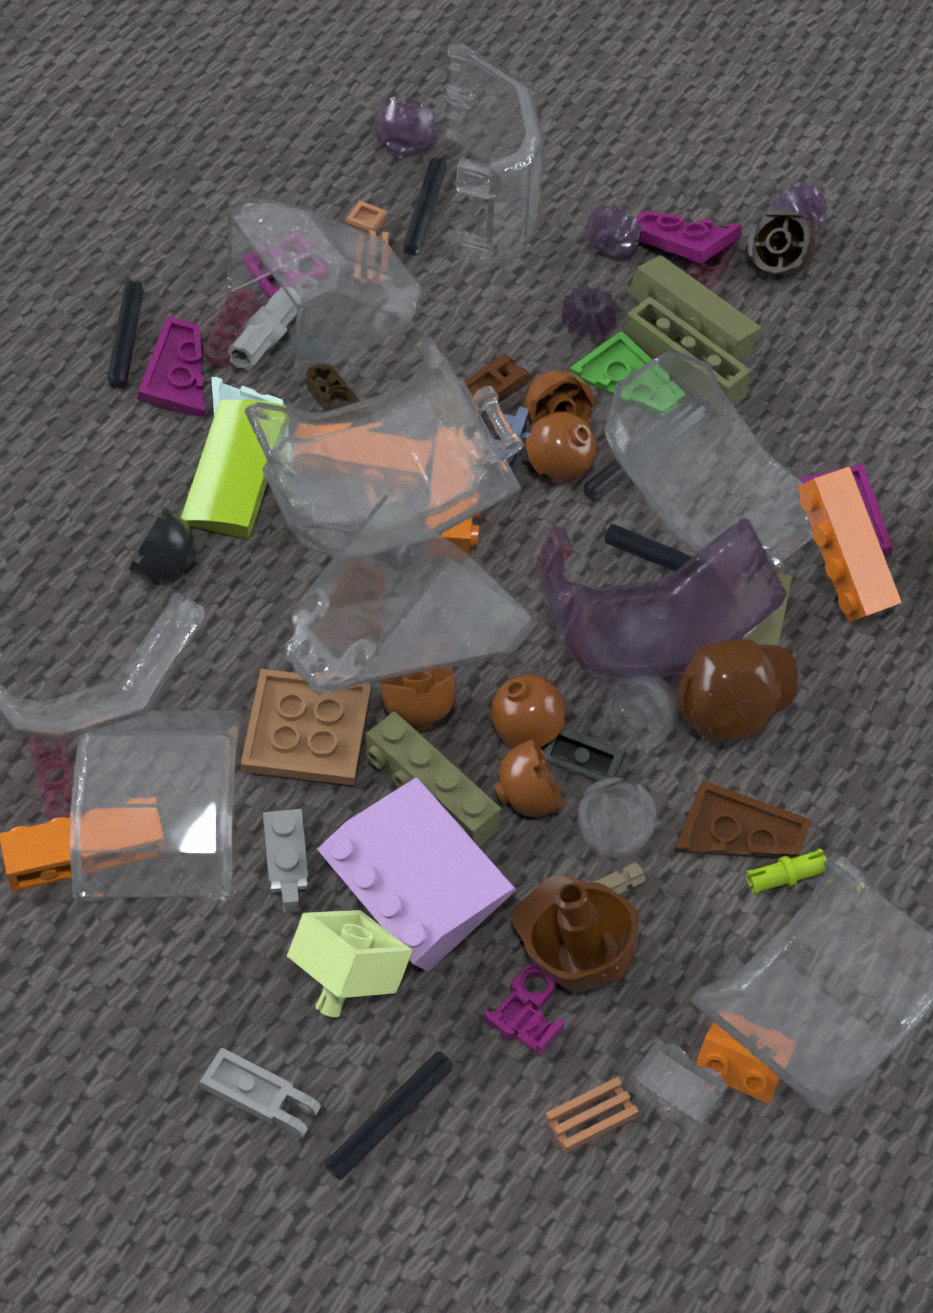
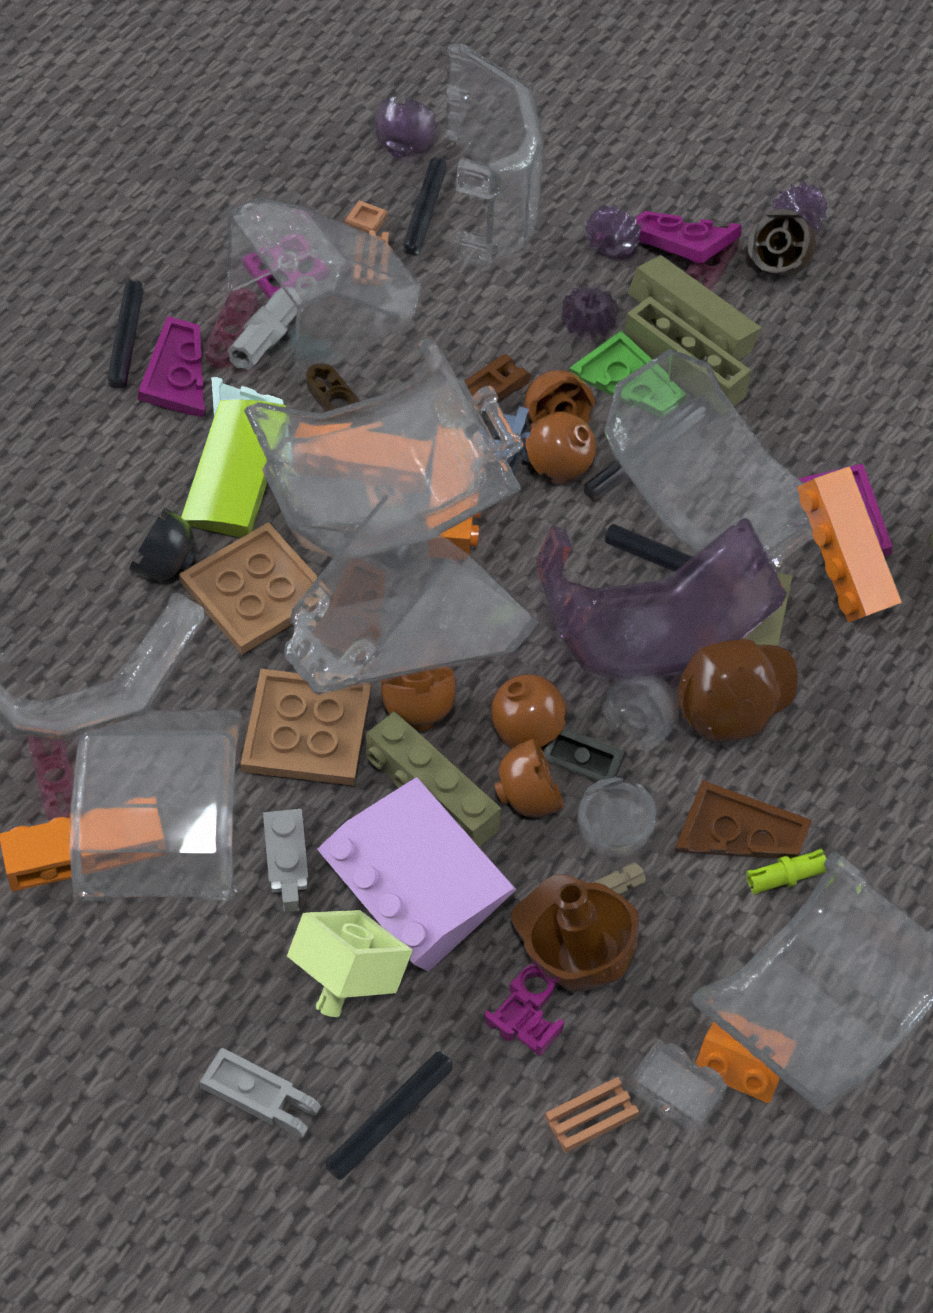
(250, 586): none -> medium nougat plate

